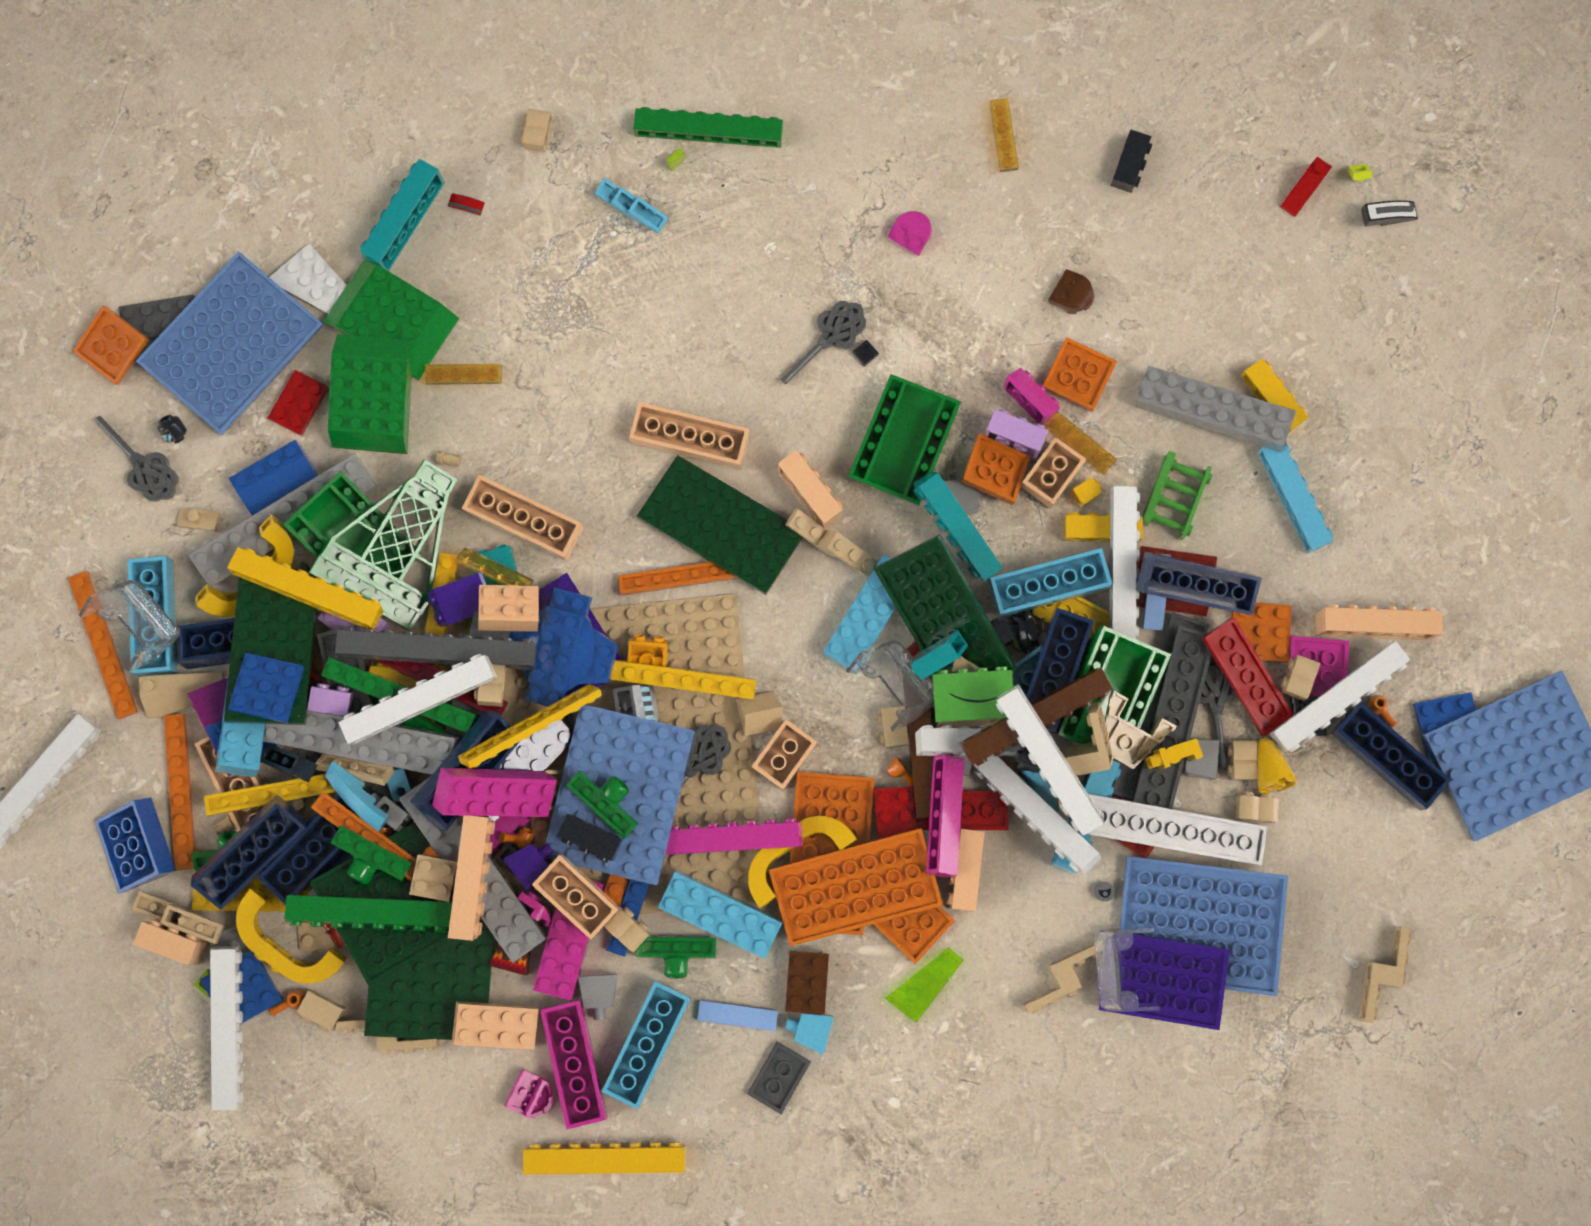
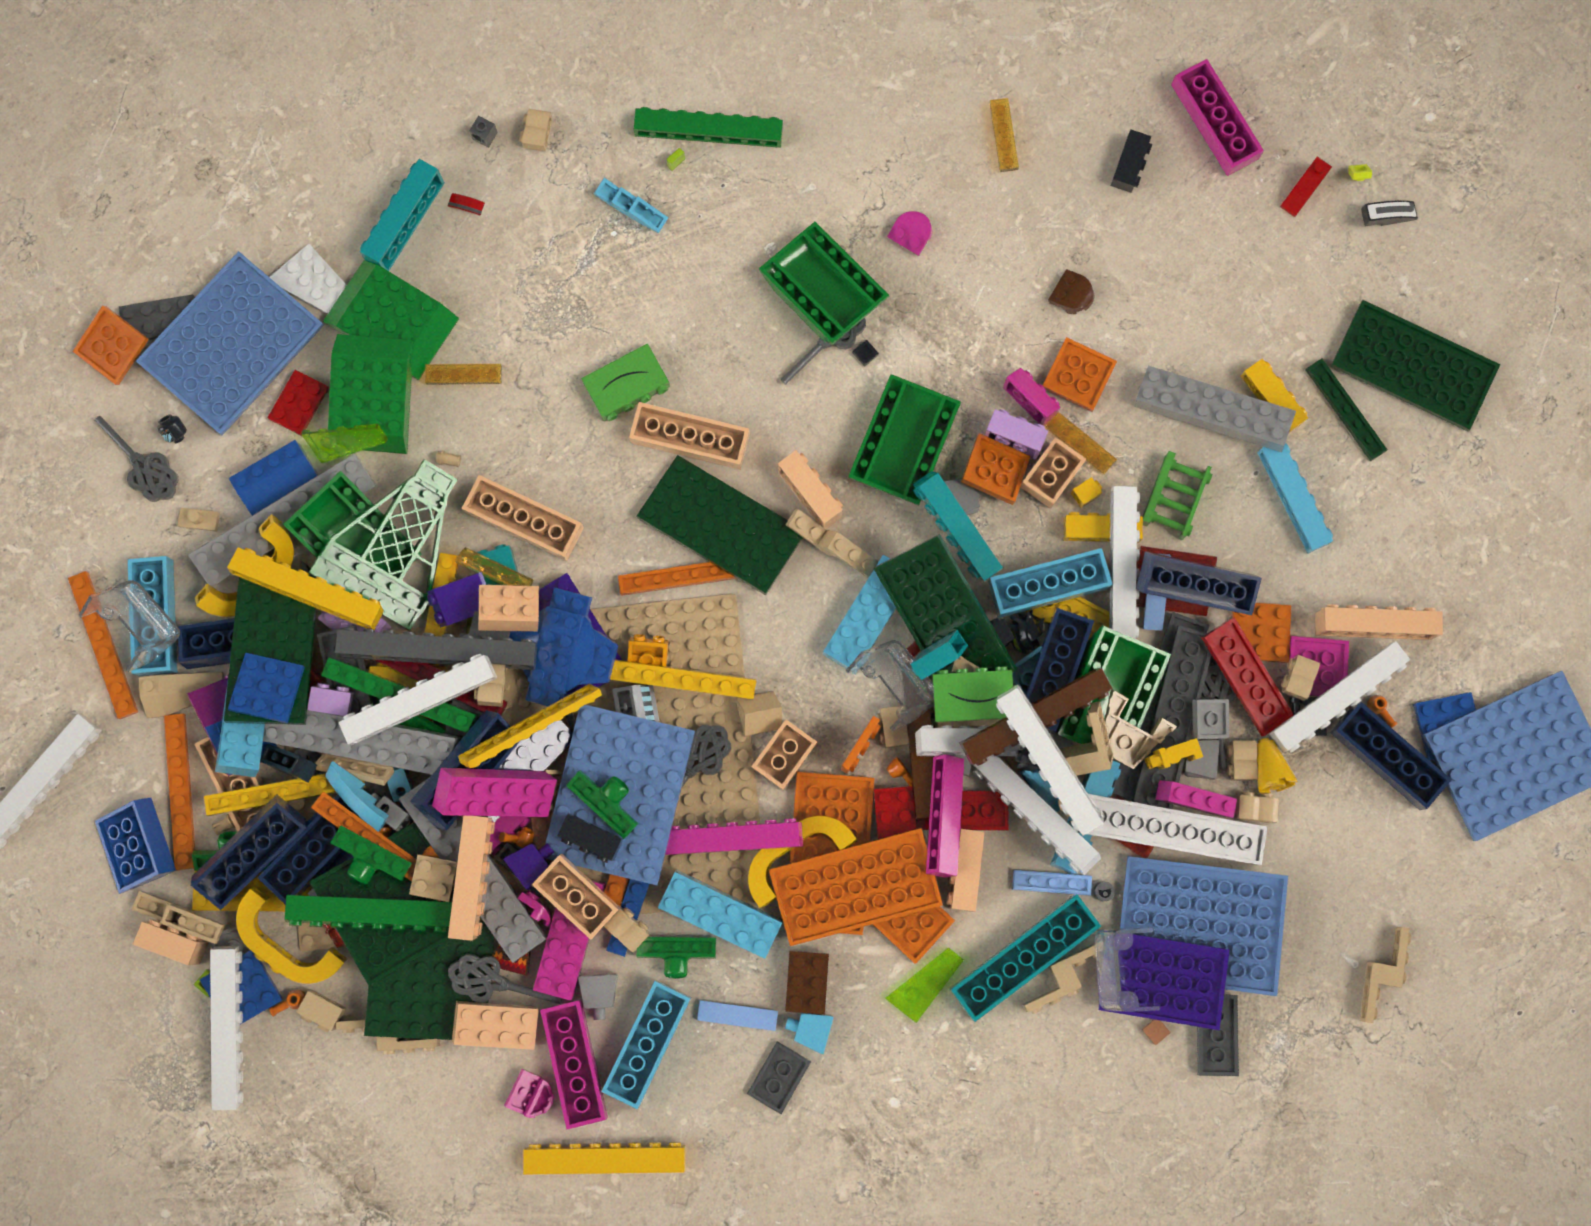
(343, 441): none -> clear neon green wing
(483, 131): none -> dark grey brick
(500, 984): none -> dark grey piece
(626, 383): none -> bright green panel
(822, 283): none -> green slope
(861, 746): none -> orange plate
(1025, 957): none -> teal brick
(1052, 882): none -> light blue tile
(1156, 1031): none -> nougat tile
(1196, 799): none -> dark pink brick
(1210, 718): none -> light grey plate
(1217, 117): none -> dark pink brick
(1219, 1048): none -> dark grey plate
(1346, 409): none -> dark green tile
(1415, 365): none -> dark green plate

